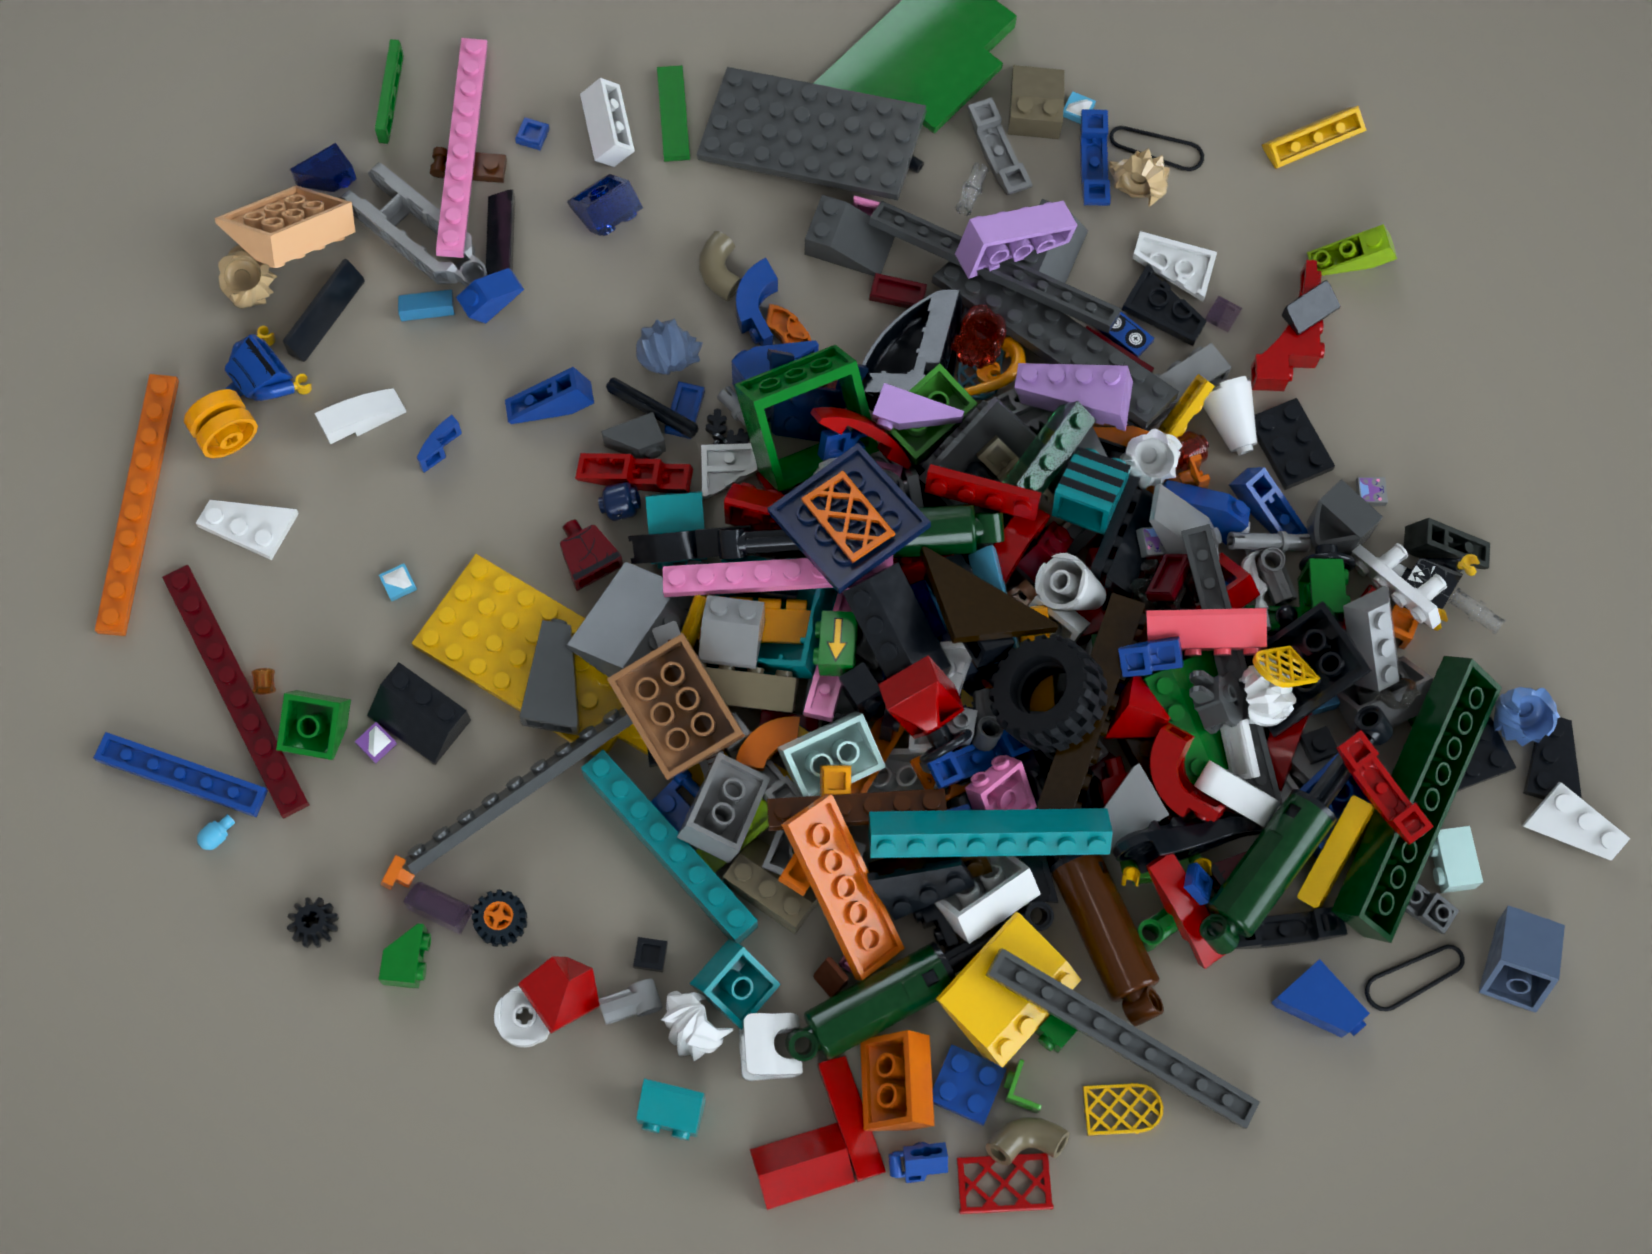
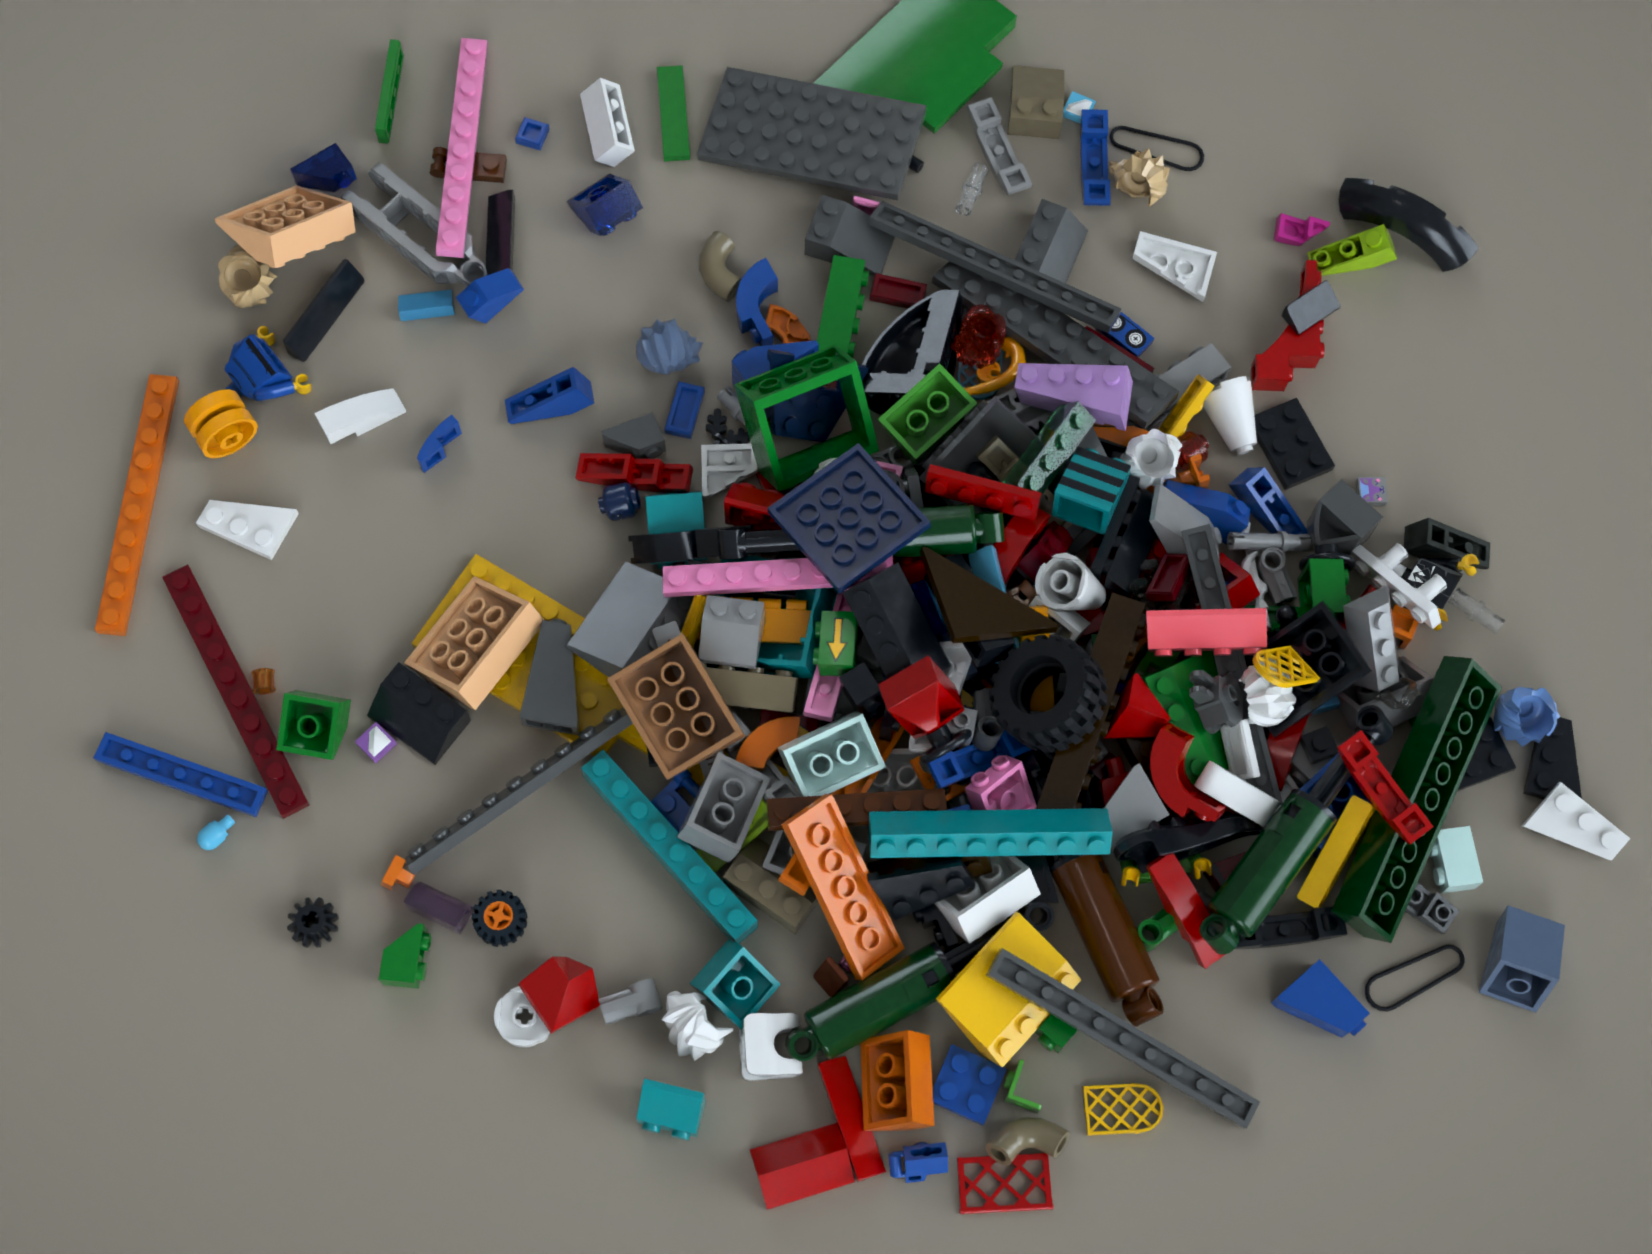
(397, 582): tile -> none
(475, 641): none -> light nougat slope
(588, 554): dark red torso -> none
(649, 405): black axle -> none
(650, 954): black plate -> none
(834, 444): blue plate -> none
(835, 779): light orange tile -> none
(838, 419): red slope -> none
(840, 537): orange window -> none
(841, 304): none -> green brick
(907, 410): lavender slope -> none
(1013, 235): lavender wedge -> none
(1149, 543): light grey tile -> none
(1151, 656): blue slope -> none
(1162, 308): black wing -> none
(1198, 883): blue tile -> none
(1223, 314): clear purple tile -> none
(1298, 231): none -> dark pink slope
(1314, 137): yellow slope -> none
(1409, 217): none -> black brick

